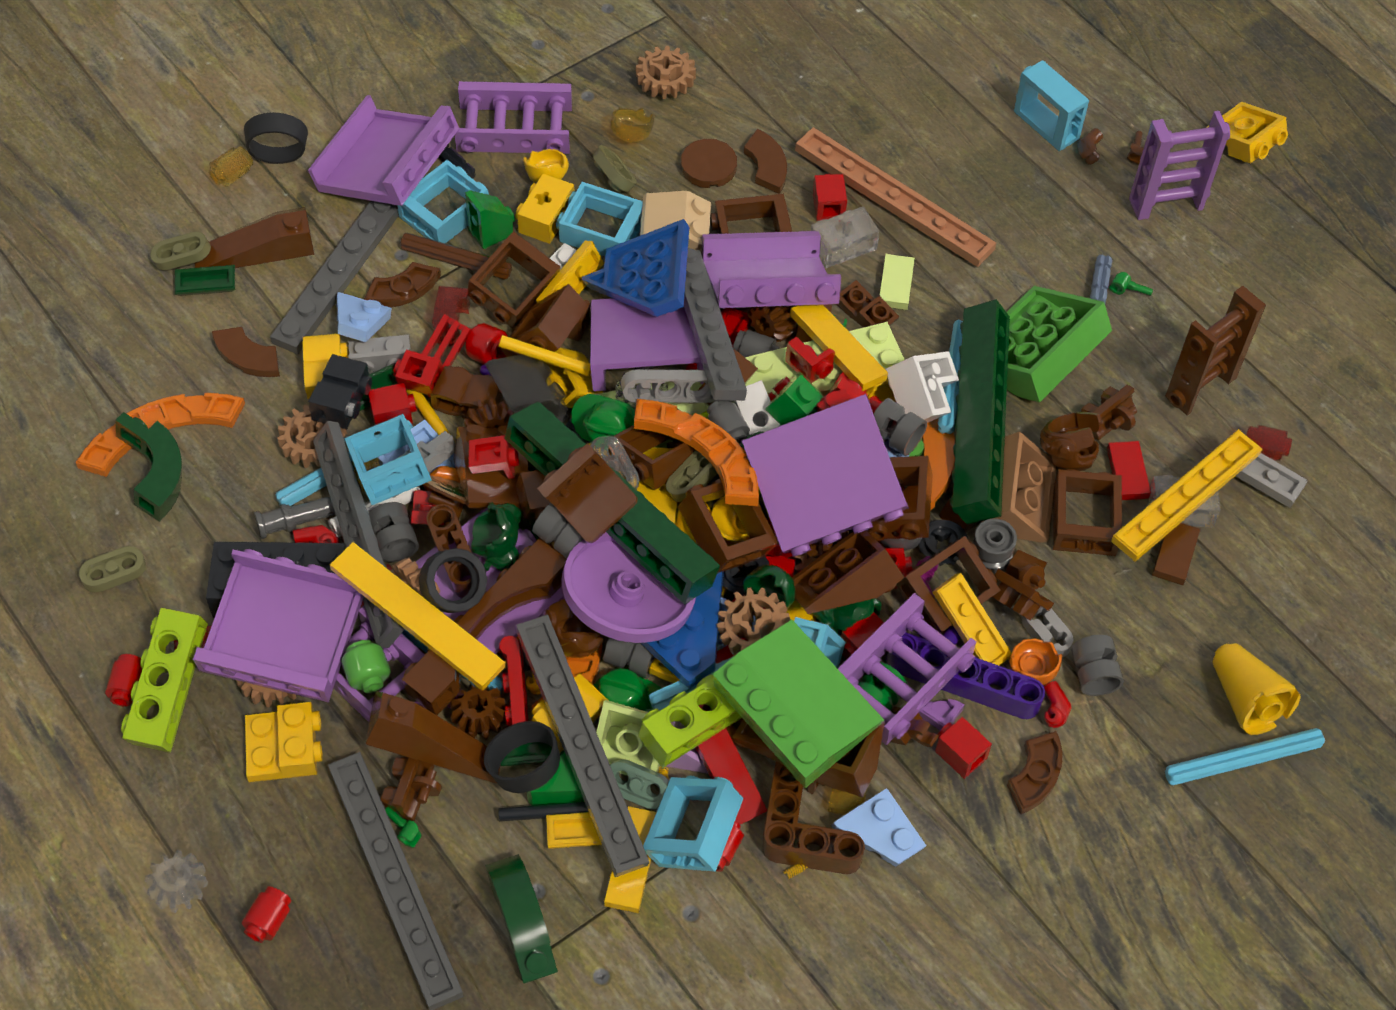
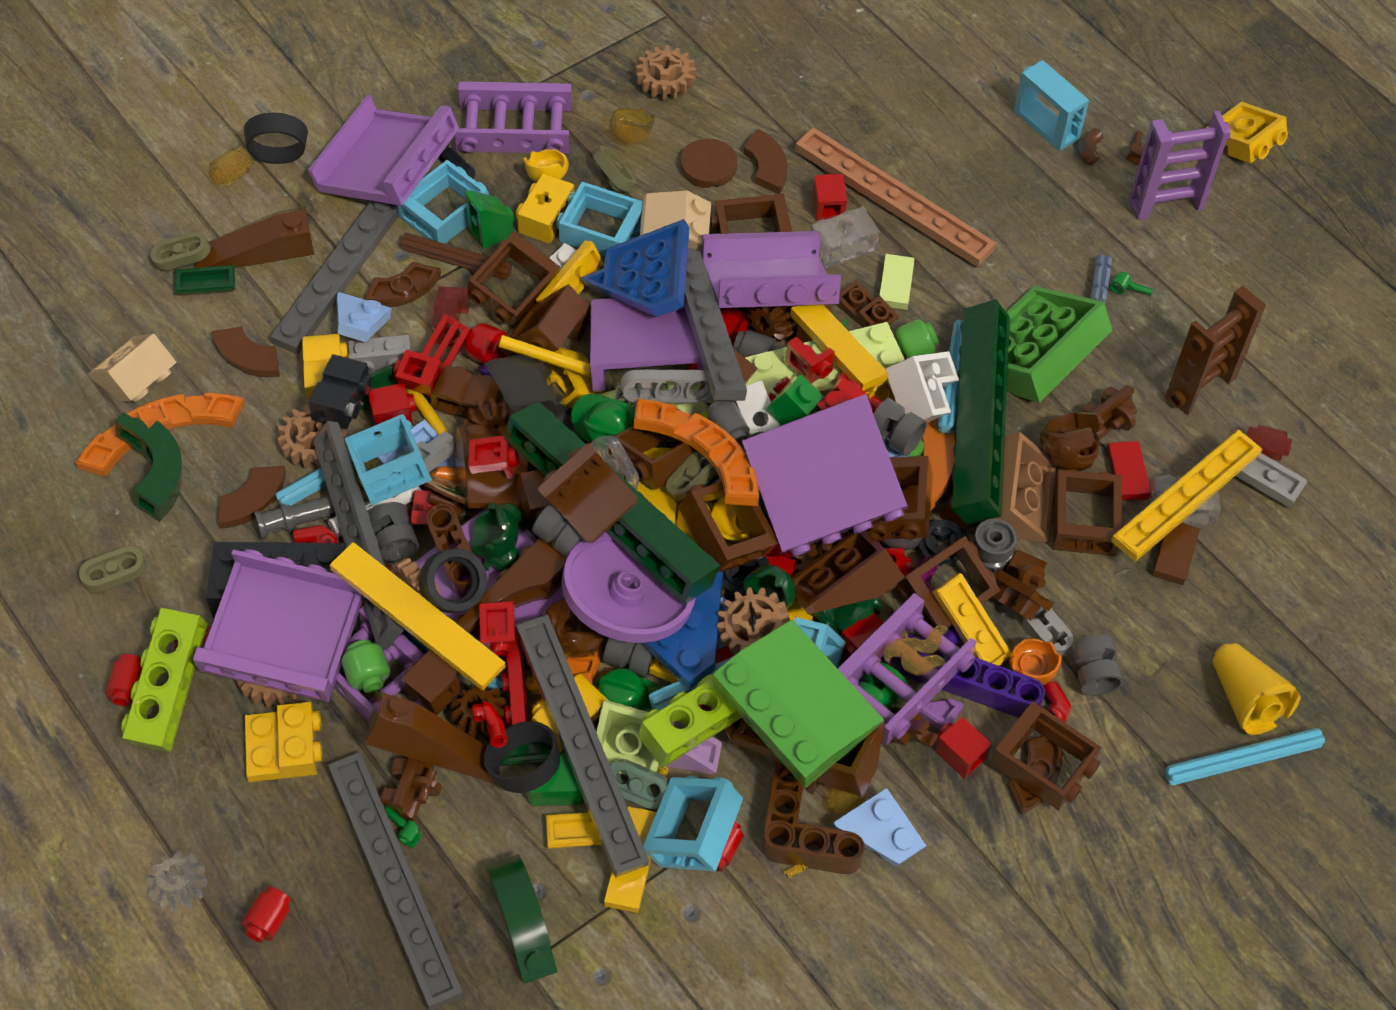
(133, 368): none -> tan slope
(252, 497): none -> reddish brown tile
(494, 723): none -> red arm
(498, 627): none -> red bracket
(539, 811): black bar -> none
(724, 761): red tile -> none
(910, 658): none -> clear yellow piece
(916, 338): none -> bright green head
(1061, 734): none -> reddish brown window

